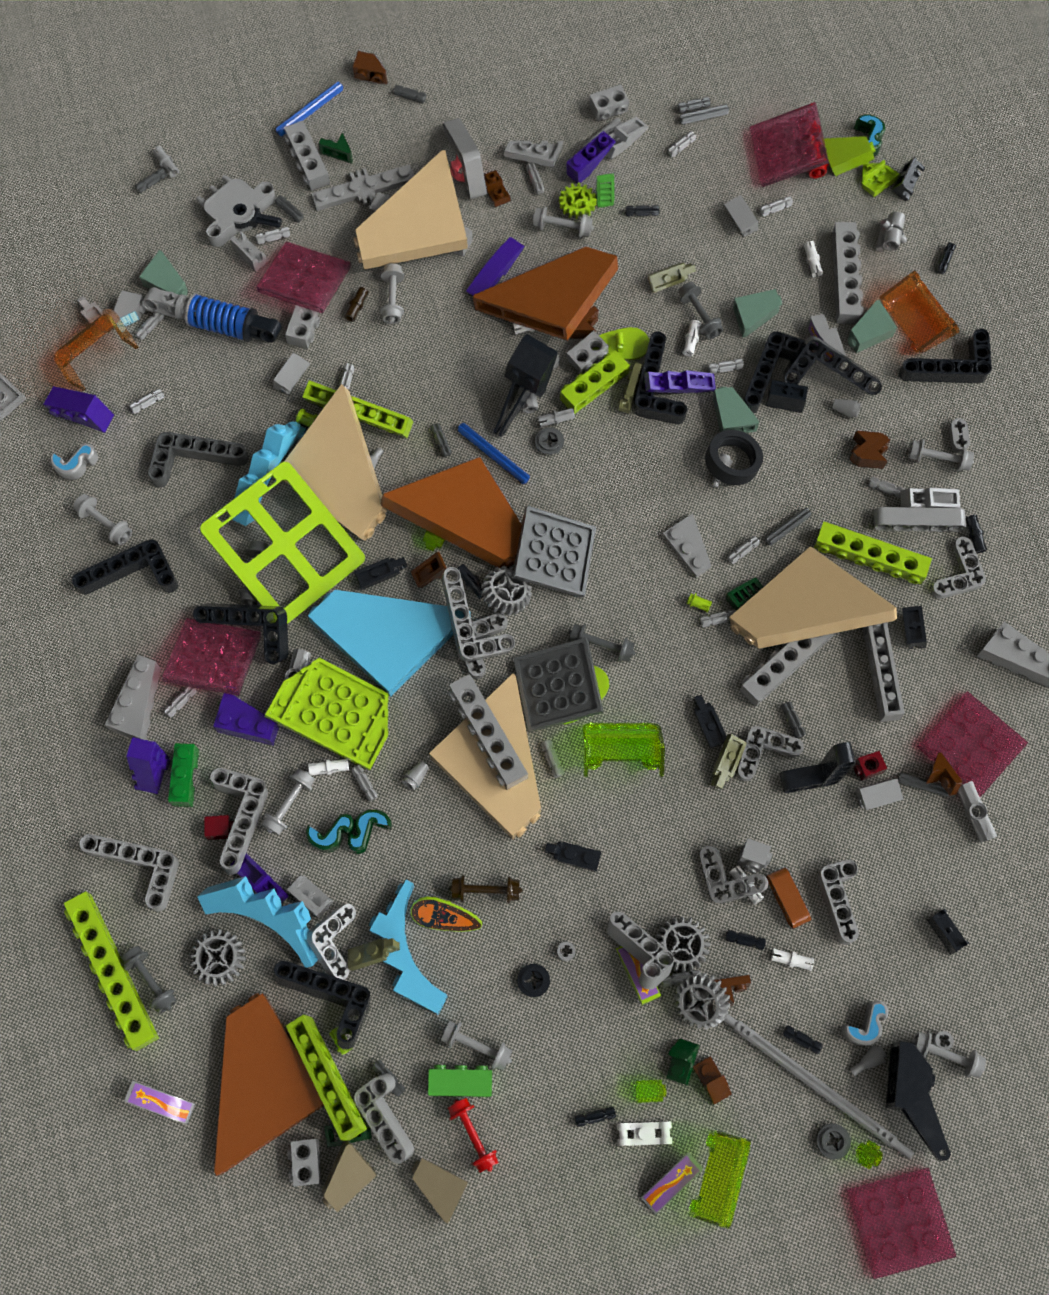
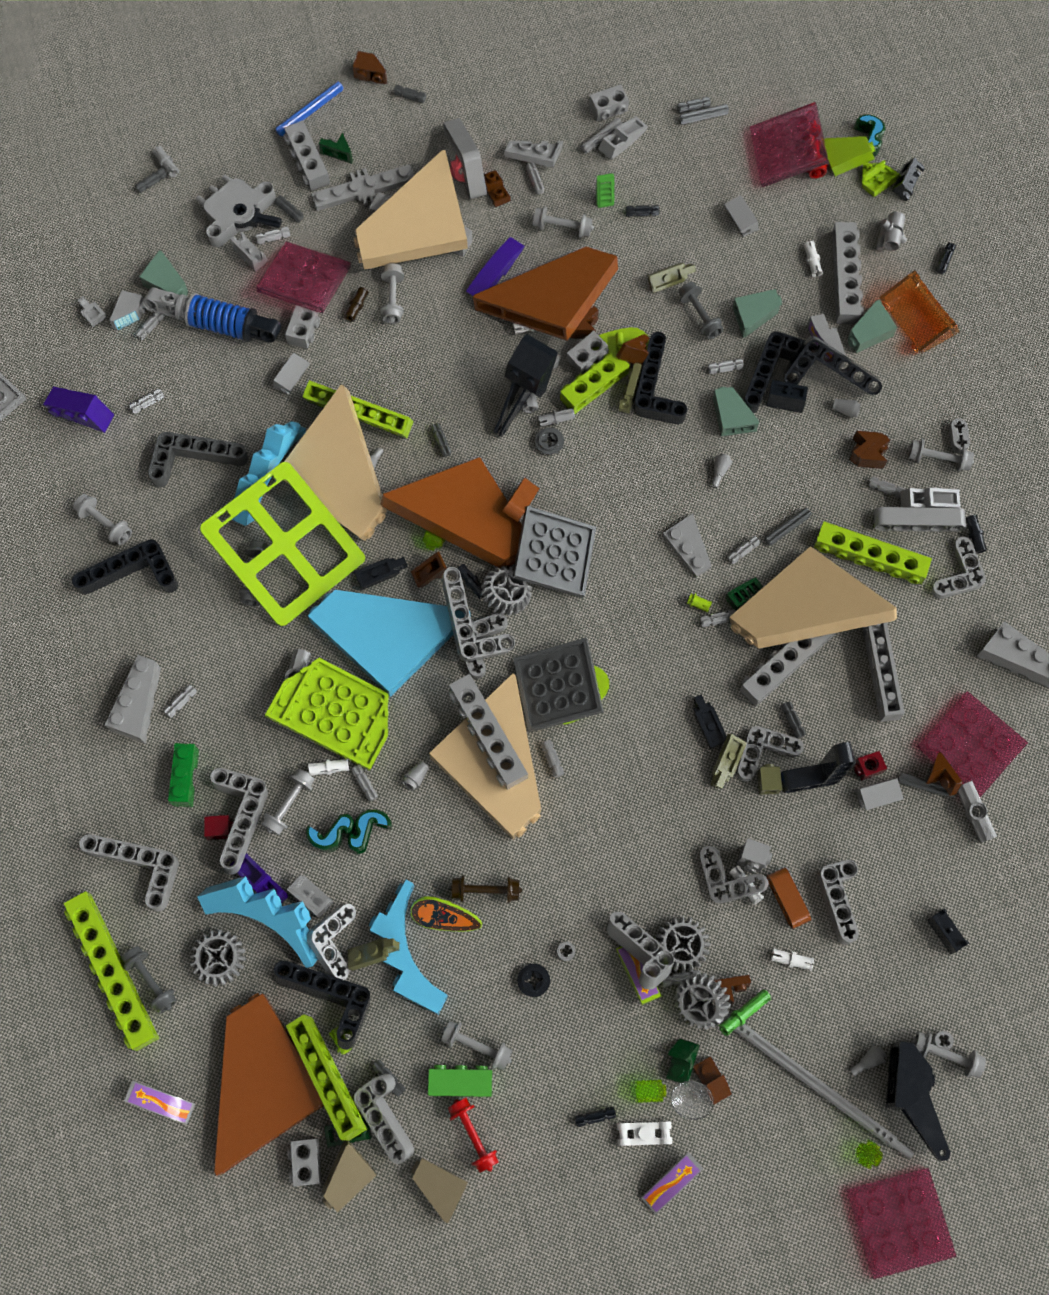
(76, 465): light grey animal -> none
(85, 337): clear orange windscreen -> none
(148, 764): dark purple wedge -> none
(212, 657): clear pink piece -> none
(244, 721): dark purple wedge -> none
(249, 617): black beam -> none
(305, 418): lime bush -> none
(347, 375): light grey axle -> none
(493, 453): blue axle -> none
(520, 499): none -> dark orange beam
(574, 855): black hinge -> none
(579, 200): lime gear -> none
(589, 157): dark purple slope -> none
(623, 743): clear neon green windscreen -> none
(625, 650): dark grey piece -> none
(634, 350): none -> reddish brown slope
(680, 382): dark purple slope -> none
(681, 144): light grey axle -> none
(691, 338): white pin -> none
(691, 1107): none -> clear dish
(721, 1179): clear neon green windscreen -> none
(738, 1017): none -> bright green pin
(741, 440): black tyre -> none
(745, 939): black axle -> none
(769, 779): none -> olive brick
(776, 206): light grey axle -> none
(802, 1039): black axle -> none
(843, 1144): dark grey gear -> none
(871, 1027): light grey animal -> none
(914, 626): black hinge -> none
(953, 366): black beam -> none

